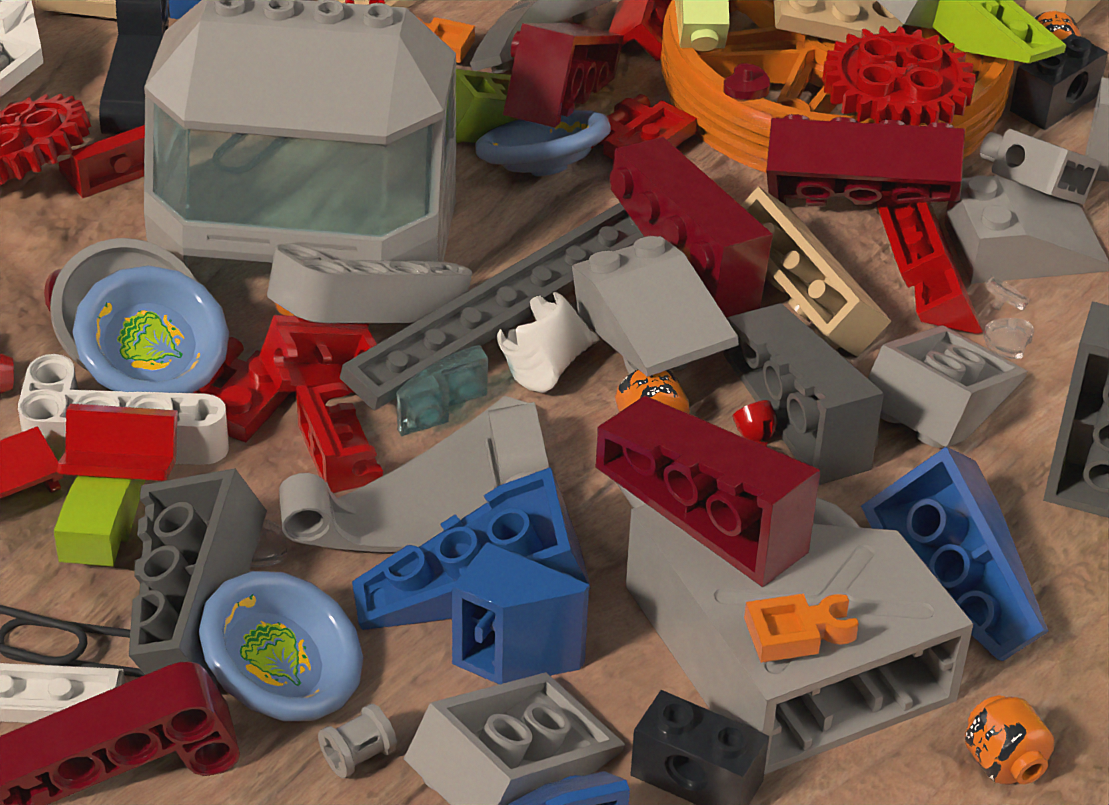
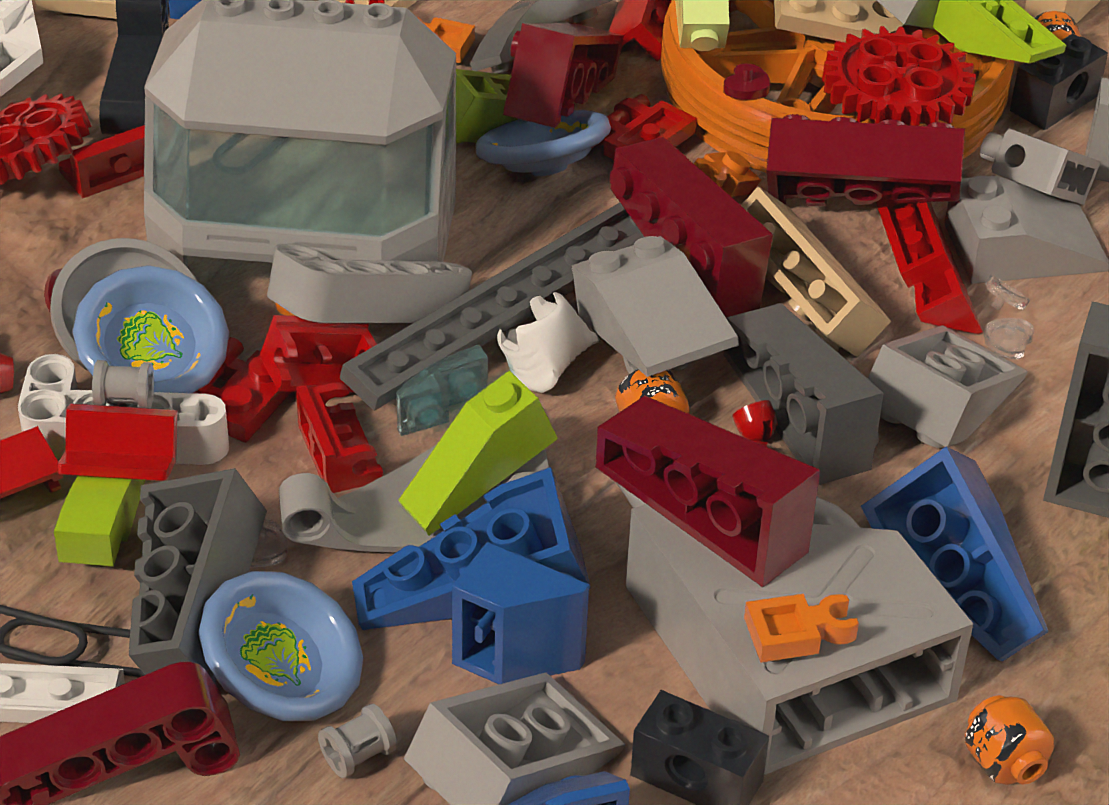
(123, 384): none -> light grey bush
(479, 450): none -> lime slope
(729, 172): none -> orange plate

